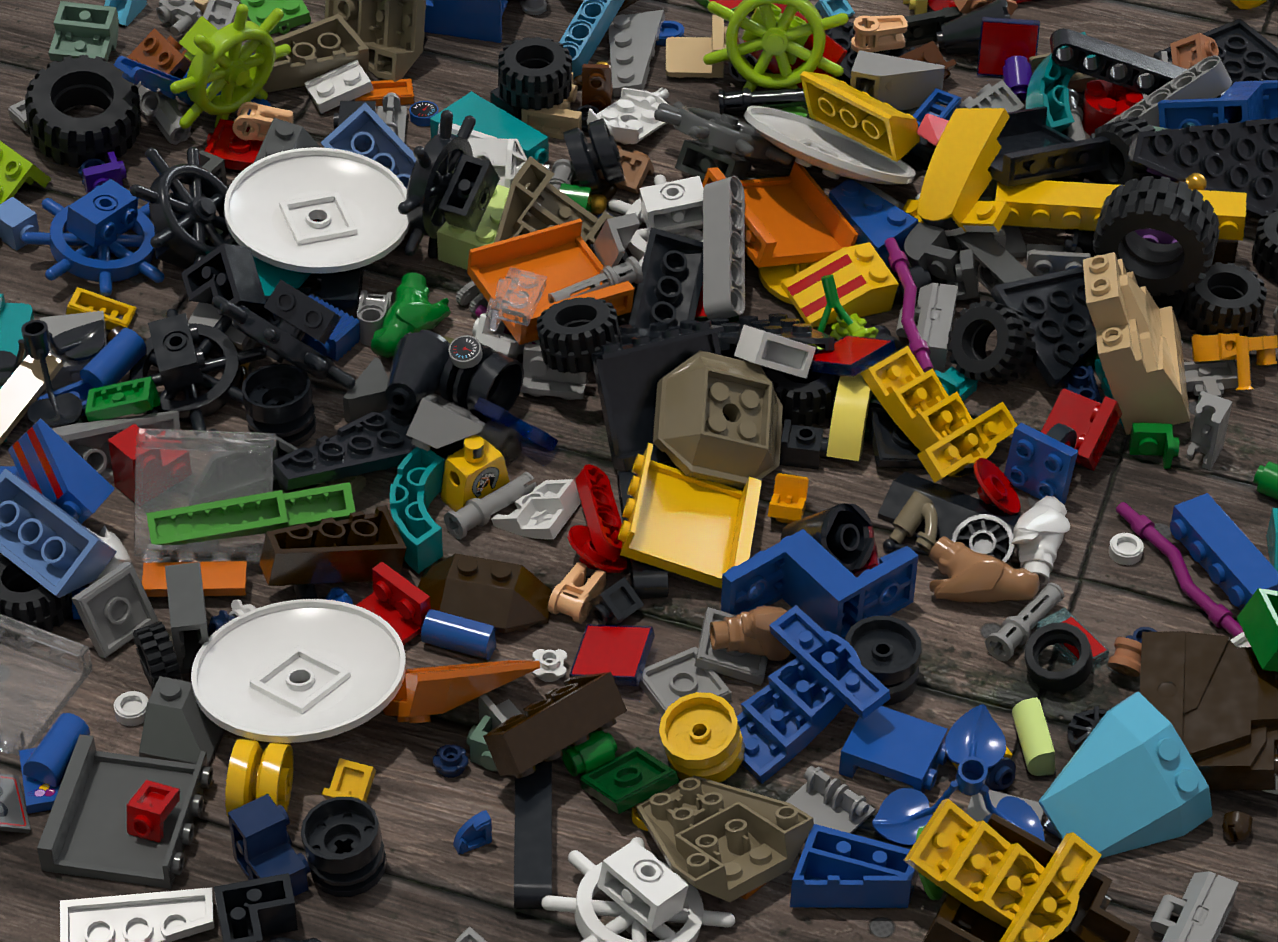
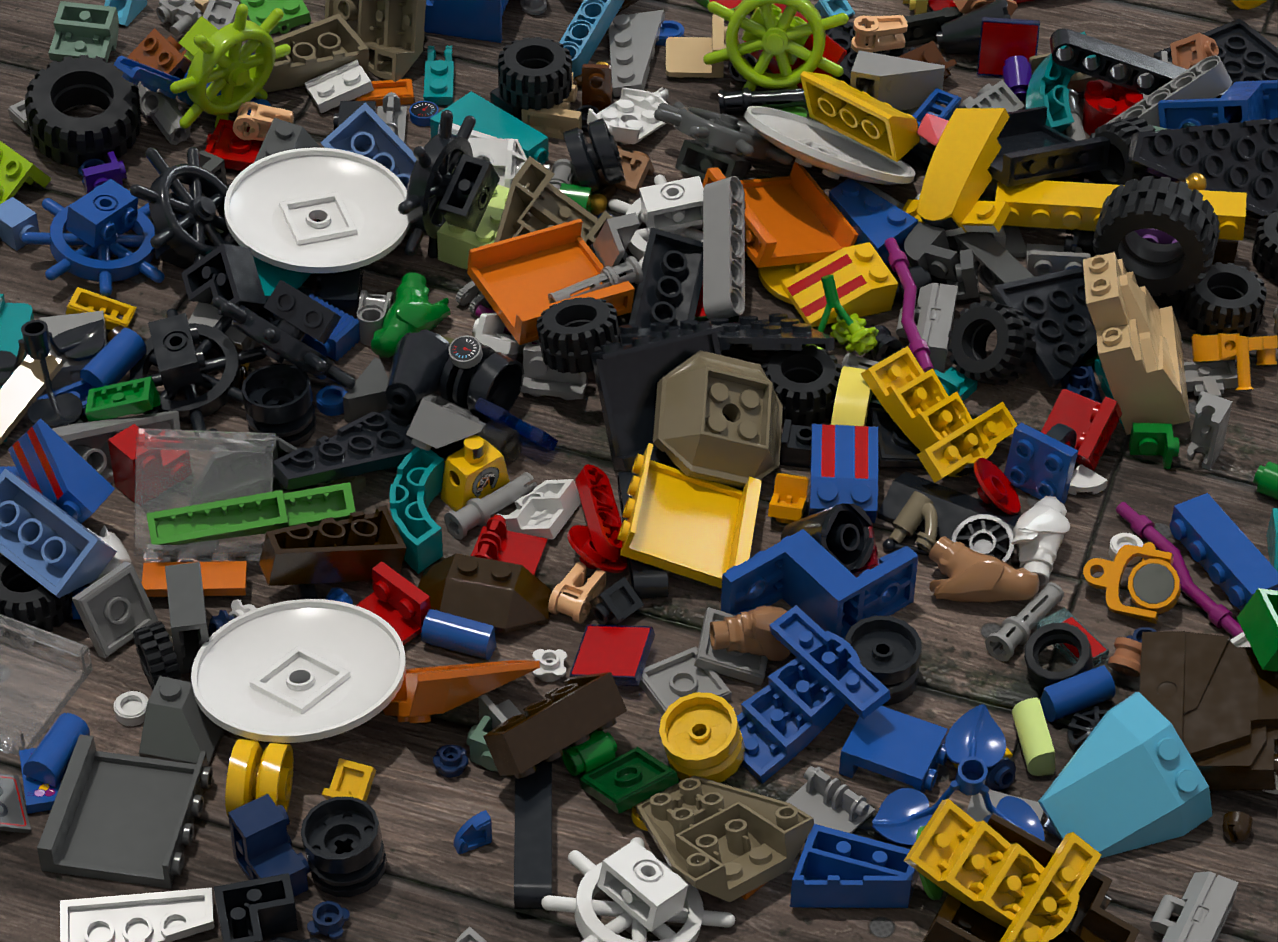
(149, 810): red bracket -> none
(328, 912): none -> dark blue plate
(330, 400): none -> blue tile
(439, 77): none -> teal hinge
(508, 546): none -> red hinge
(516, 298): clear bracket -> none
(774, 351): white slope -> none
(844, 468): none -> blue slope
(852, 355): tile -> none
(1077, 693): none -> blue brick
(1086, 481): none -> white tile
(1151, 584): none -> light orange piece

